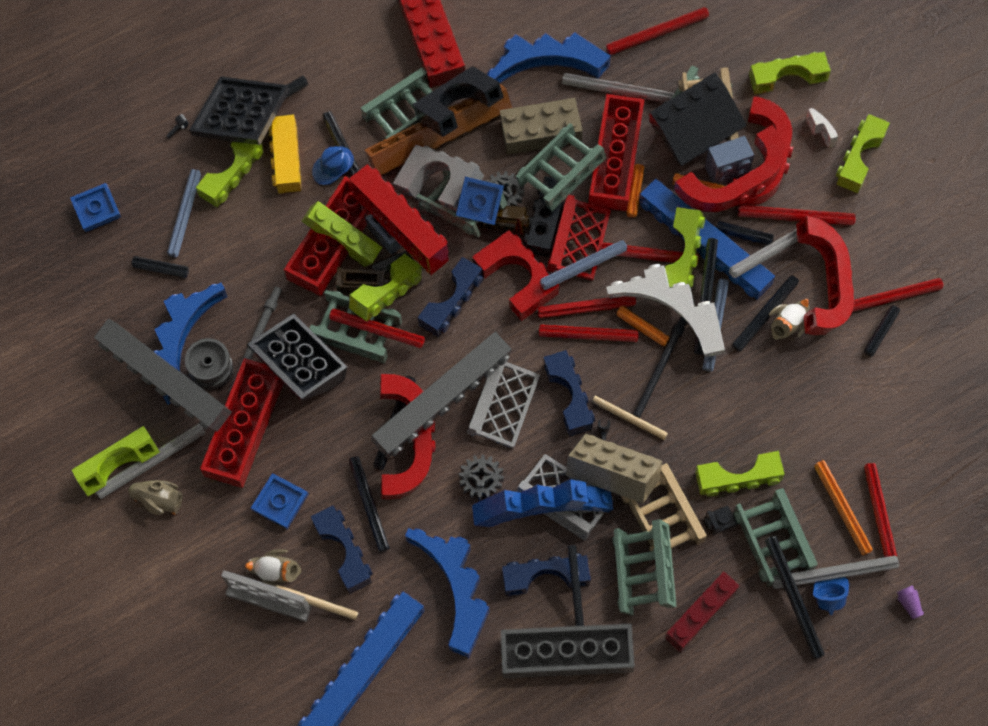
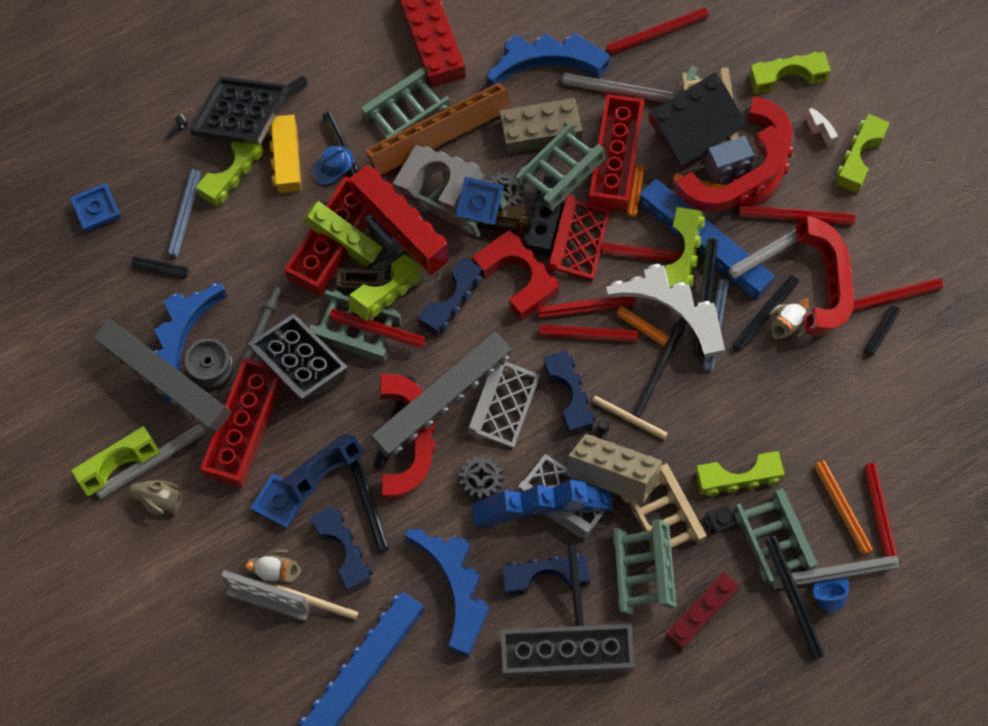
(338, 453): none -> dark blue arch
(471, 83): black arch -> none
(583, 264): sand blue axle -> none
(745, 233): black axle -> none
(910, 600): medium lavender cone -> none

